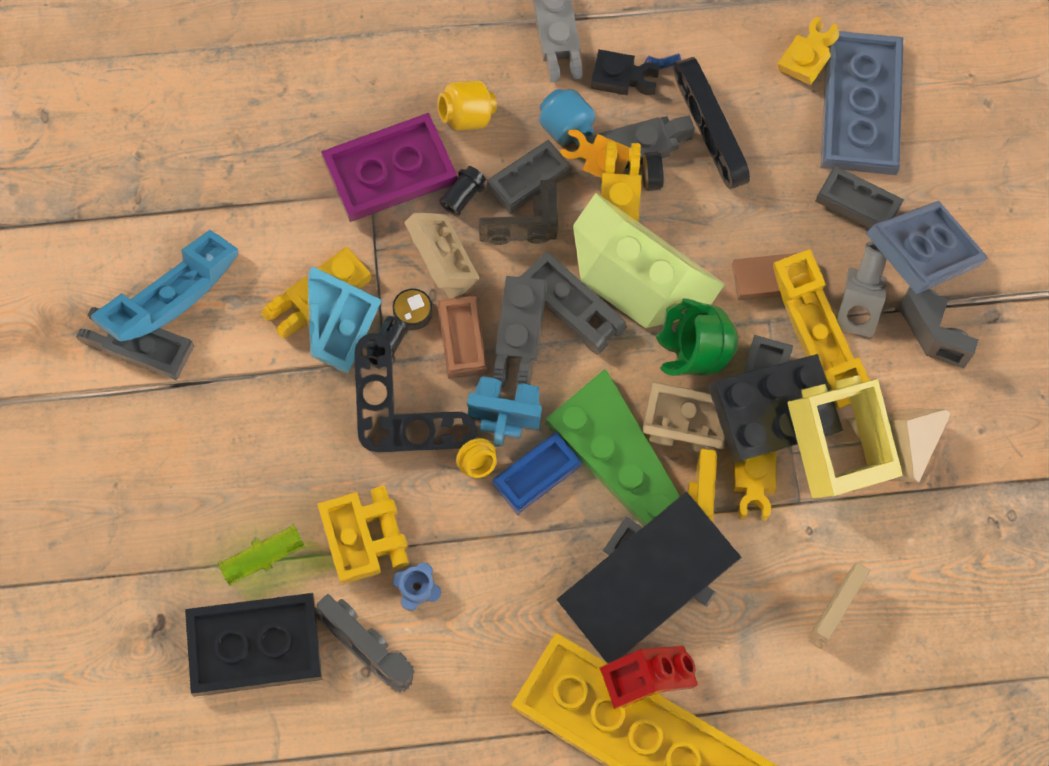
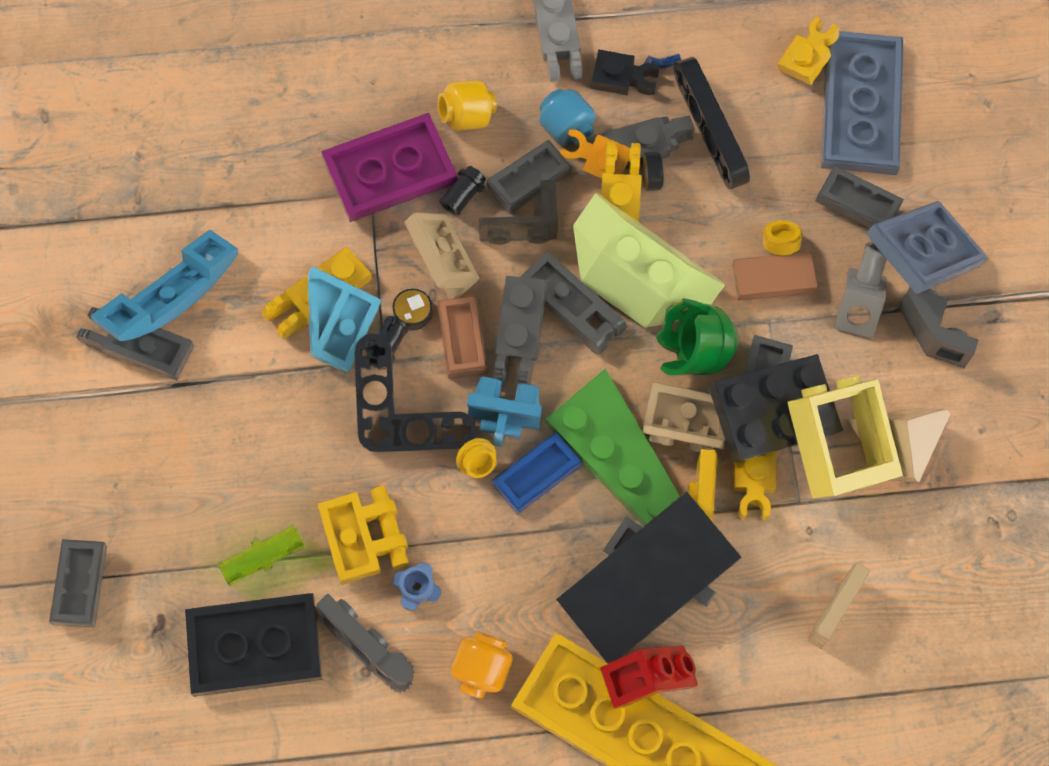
(78, 583): none -> dark grey plate
(481, 664): none -> light orange head
(782, 237): none -> yellow tile
(814, 320): yellow slope -> none

